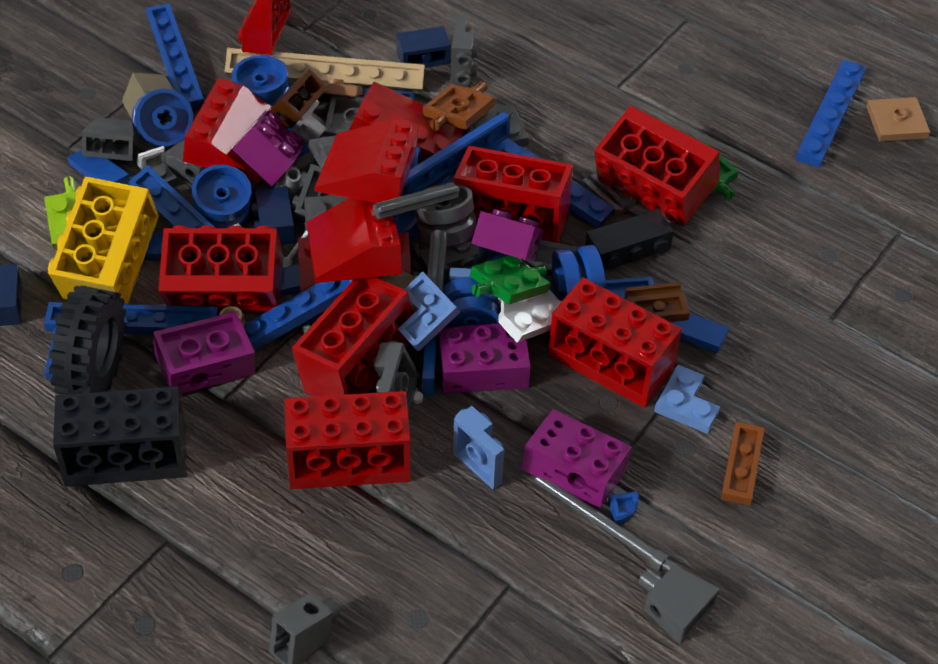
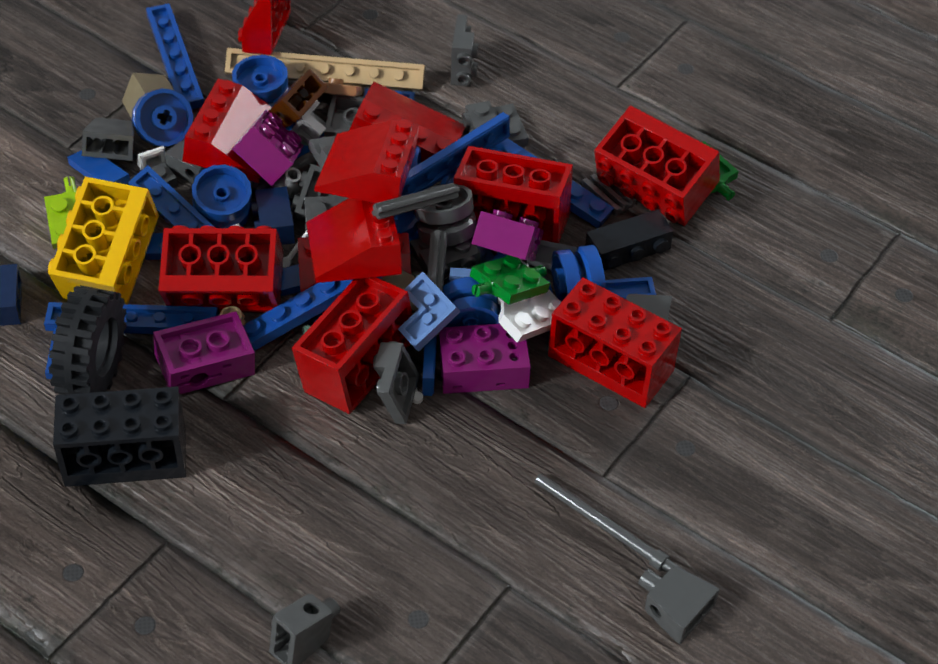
(347, 440): red brick -> none
(424, 47): dark blue brick -> none
(459, 106): dark orange plate -> none
(477, 448): medium blue plate -> none
(576, 457): magenta piece -> none
(623, 506): blue tile -> none
(661, 299): reddish brown plate -> none
(681, 404): medium blue plate -> none
(703, 332): blue tile -> none
(742, 463): dark orange plate -> none
(830, 113): blue plate -> none
(898, 119): medium nougat plate -> none

